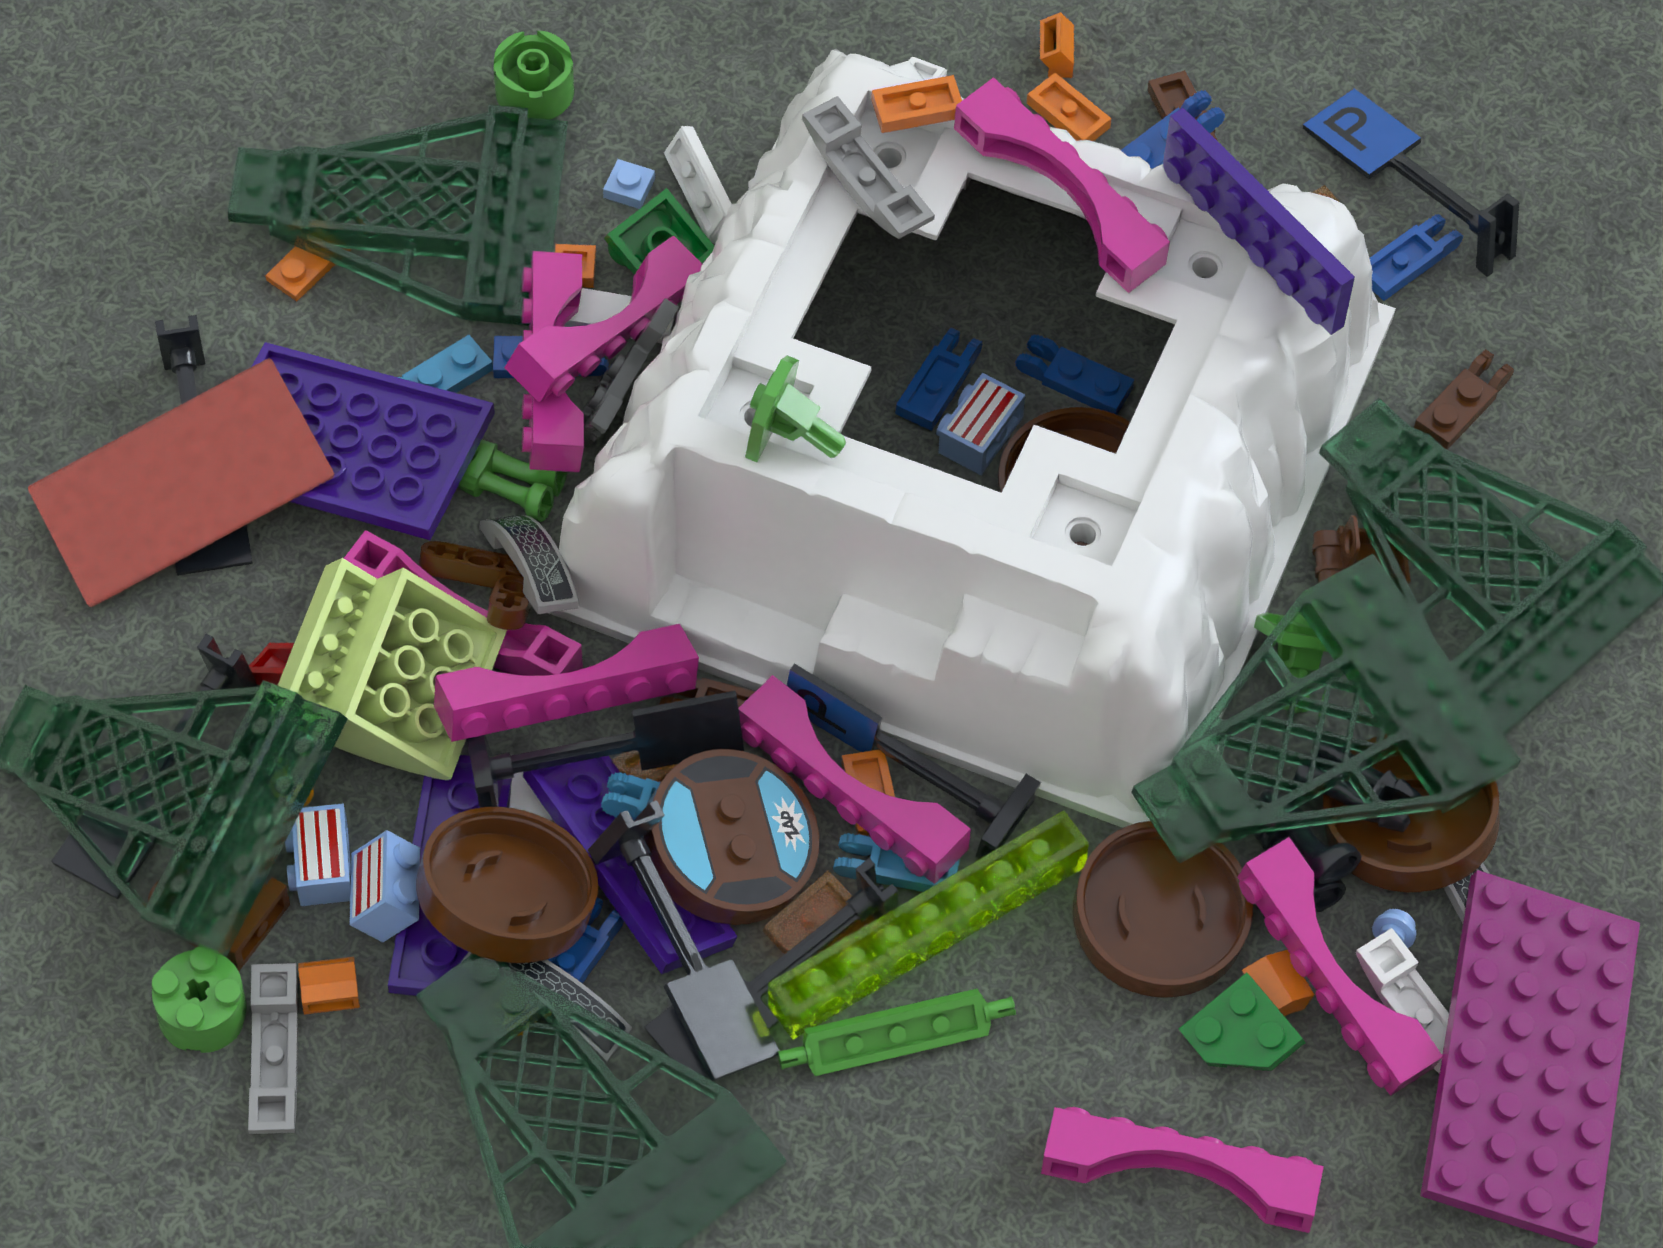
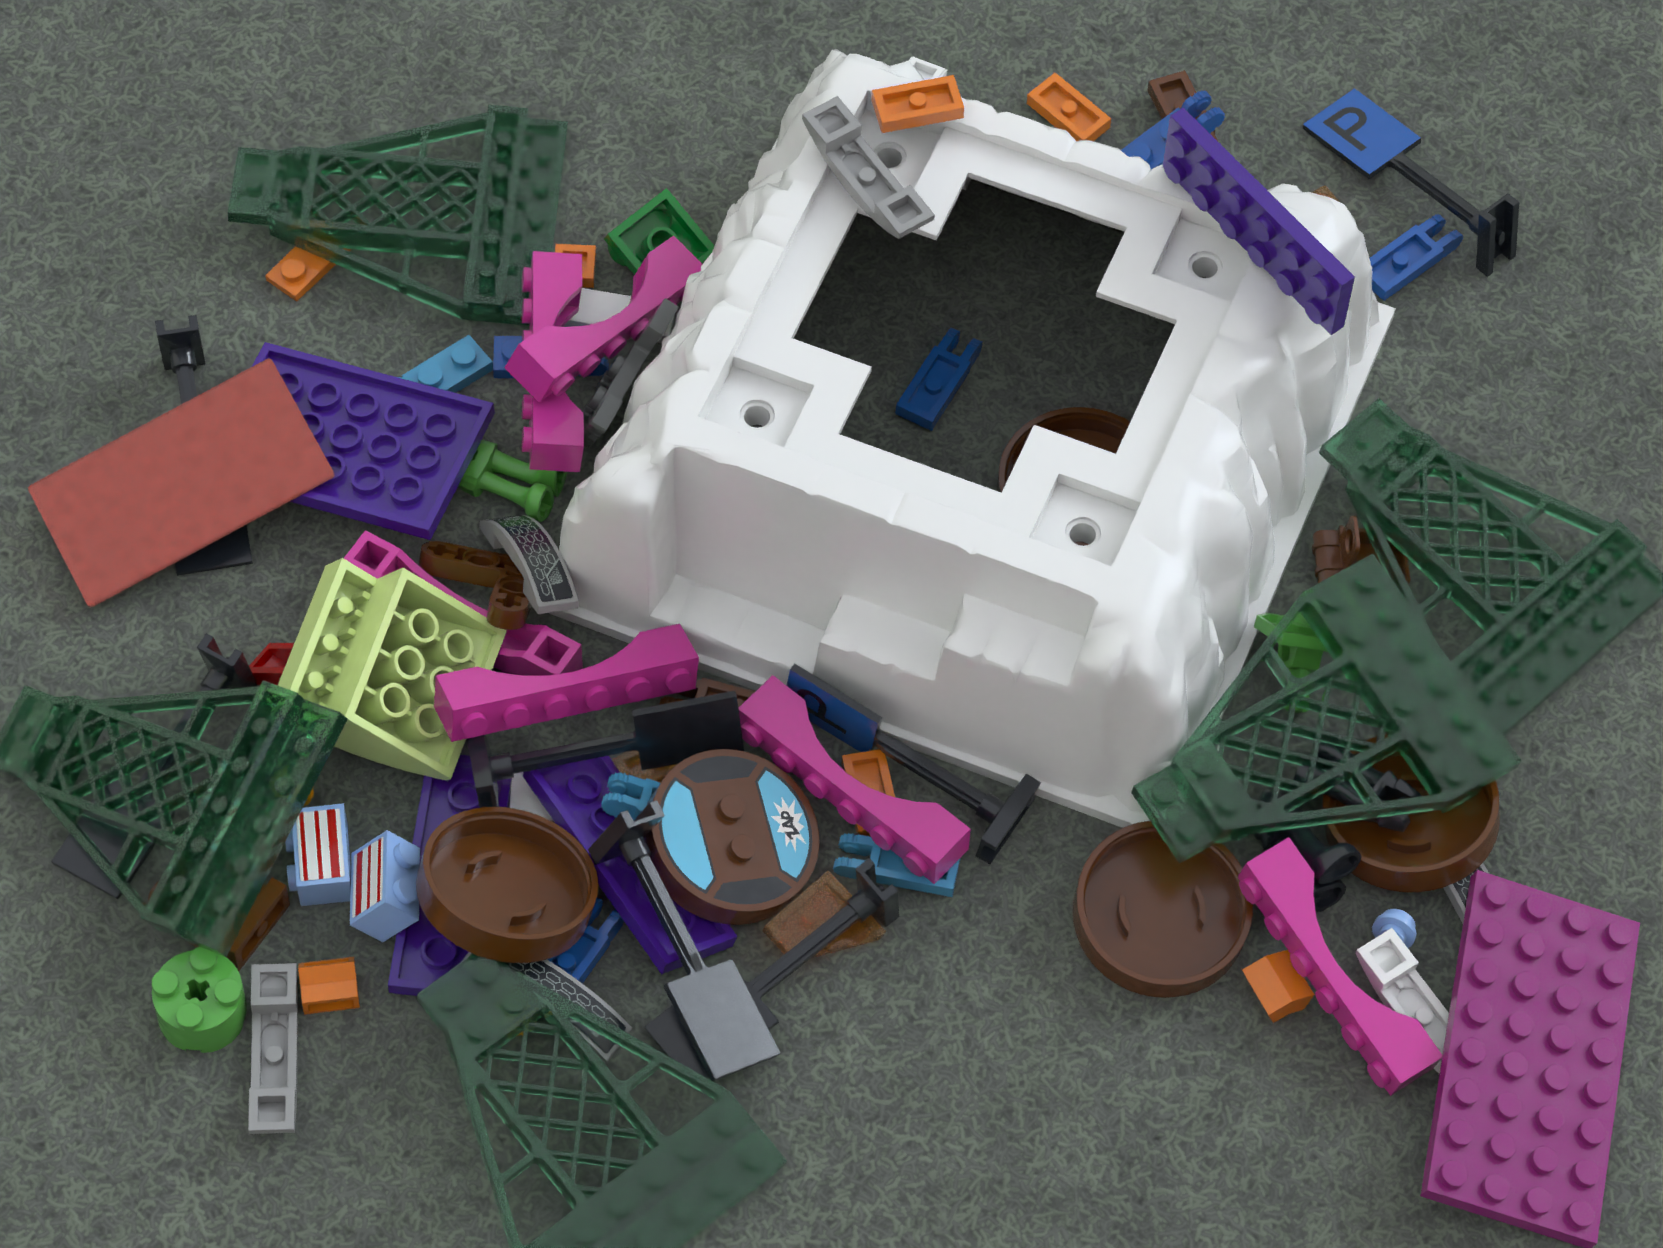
(534, 74): bright green brick -> none
(629, 184): light blue plate -> none
(698, 181): white tile -> none
(788, 414): bright green piece -> none
(896, 1032): bright green plate -> none
(927, 924): clear neon green brick -> none
(980, 423): brick -> none
(1005, 129): dark pink arch -> none
(1059, 30): orange piece -> none
(1075, 375): blue hinge -> none
(1242, 1029): green plate -> none
(1274, 1187): dark pink arch -> none
(1462, 401): reddish brown hinge -> none

